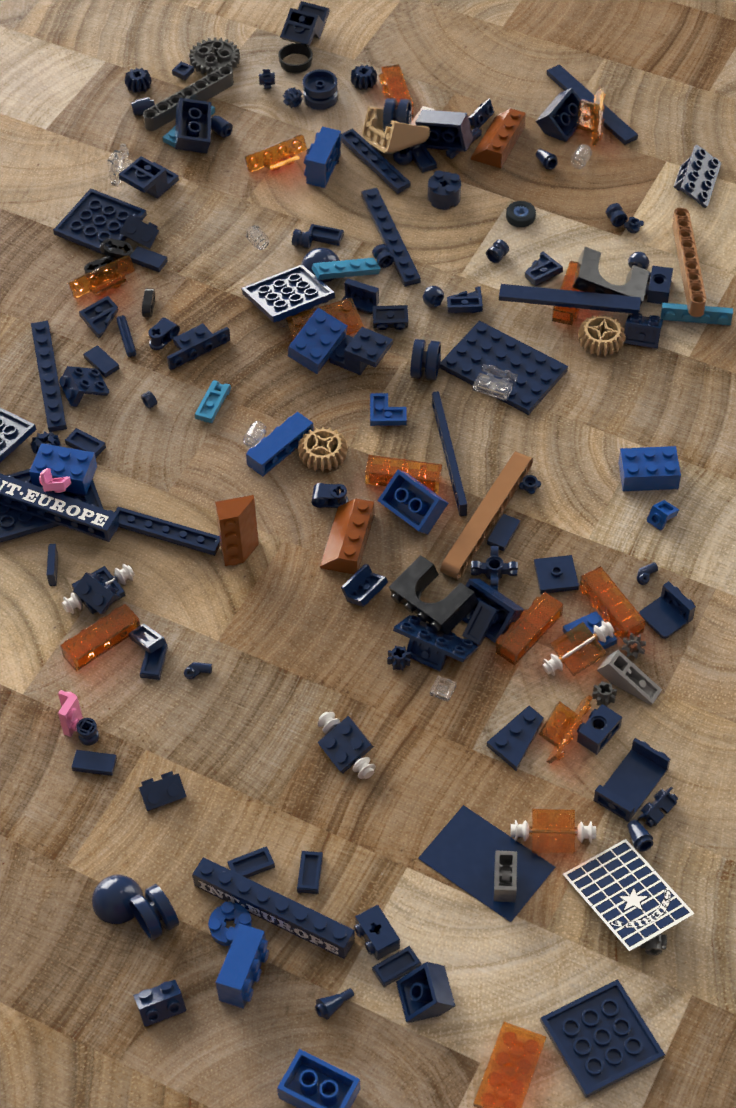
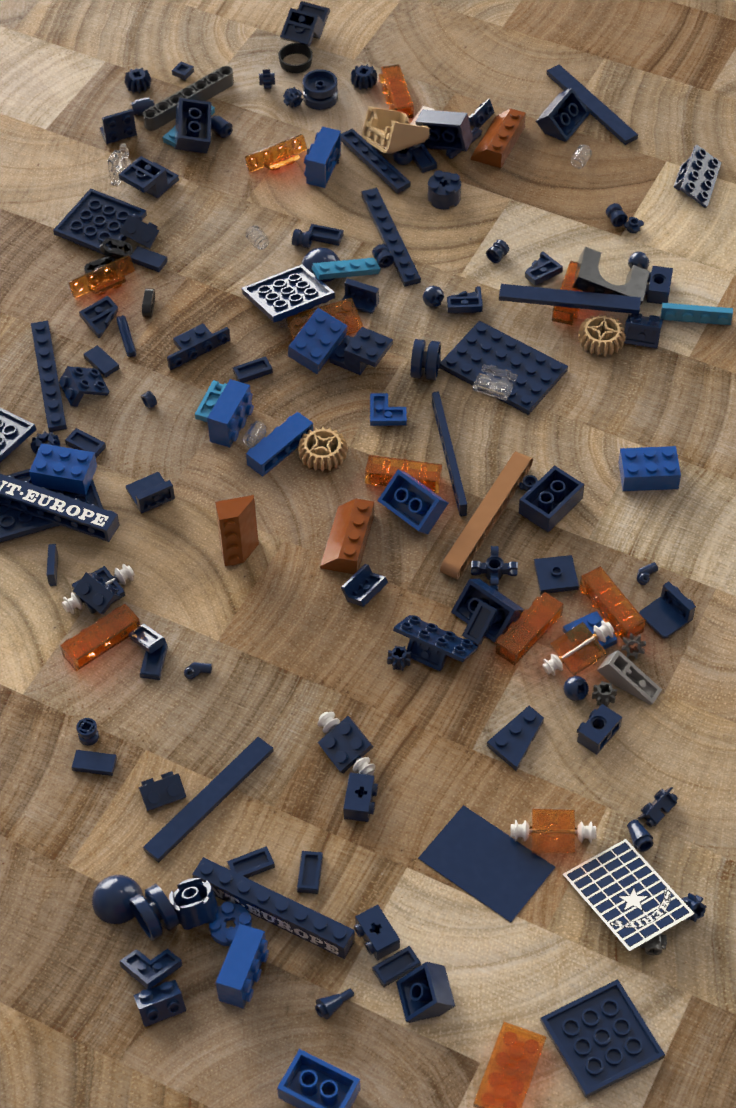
(53, 484): bright pink bracket -> none
(69, 713): bright pink bracket -> none
(118, 126): none -> dark blue bracket
(149, 971): none -> dark blue plate
(150, 492): none -> dark blue bracket
(162, 333): dark blue piece -> none
(168, 531): dark blue plate -> none
(194, 903): none -> dark blue brick
(208, 799): none -> dark blue tile
(214, 54): dark grey gear -> none
(230, 413): none -> blue brick
(252, 370): none -> dark blue tile
(328, 494): dark blue piece -> none
(360, 786): none -> dark blue brick
(390, 317): dark blue bracket -> none
(397, 112): dark blue wheel -> none
(441, 615): black arch -> none
(443, 688): clear plate -> none
(503, 532): dark blue tile -> none
(505, 876): flat silver brick -> none
(527, 212): black bush -> none
(547, 159): dark blue cone -> none
(551, 498): none -> dark blue brick
(561, 724): clear orange bracket -> none
(576, 688): none -> dark blue piece
(590, 116): clear orange bracket -> none
(633, 780): dark blue panel -> none
(661, 513): blue bracket -> none
(689, 262): medium nougat beam -> none
(696, 905): none -> dark blue gear

